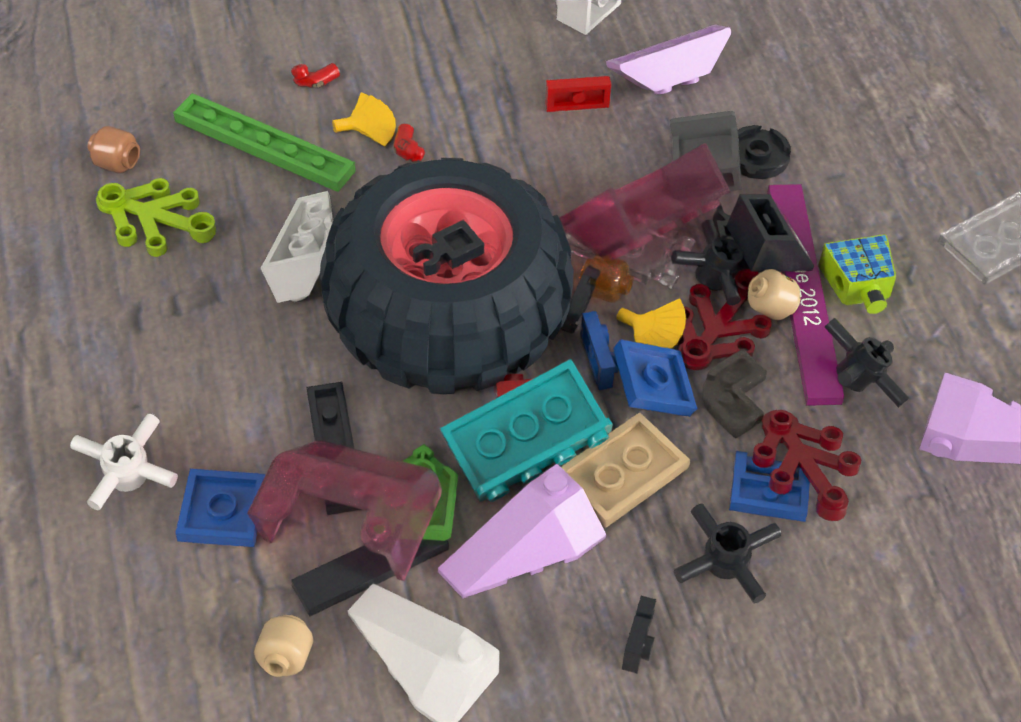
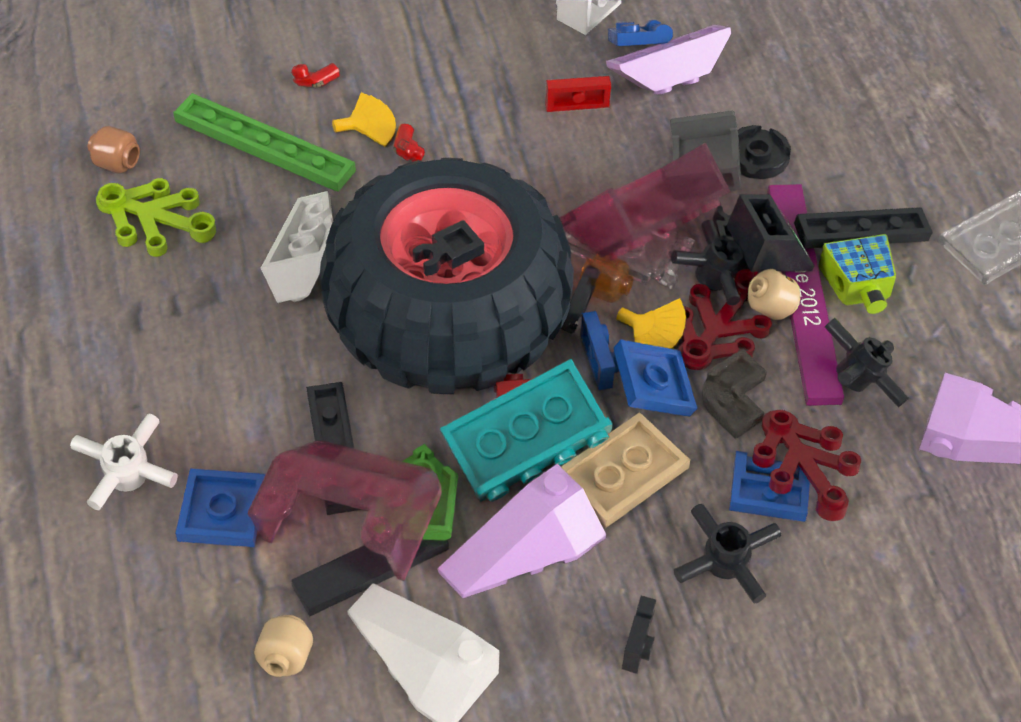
(632, 34): none -> blue plate
(899, 225): none -> black plate

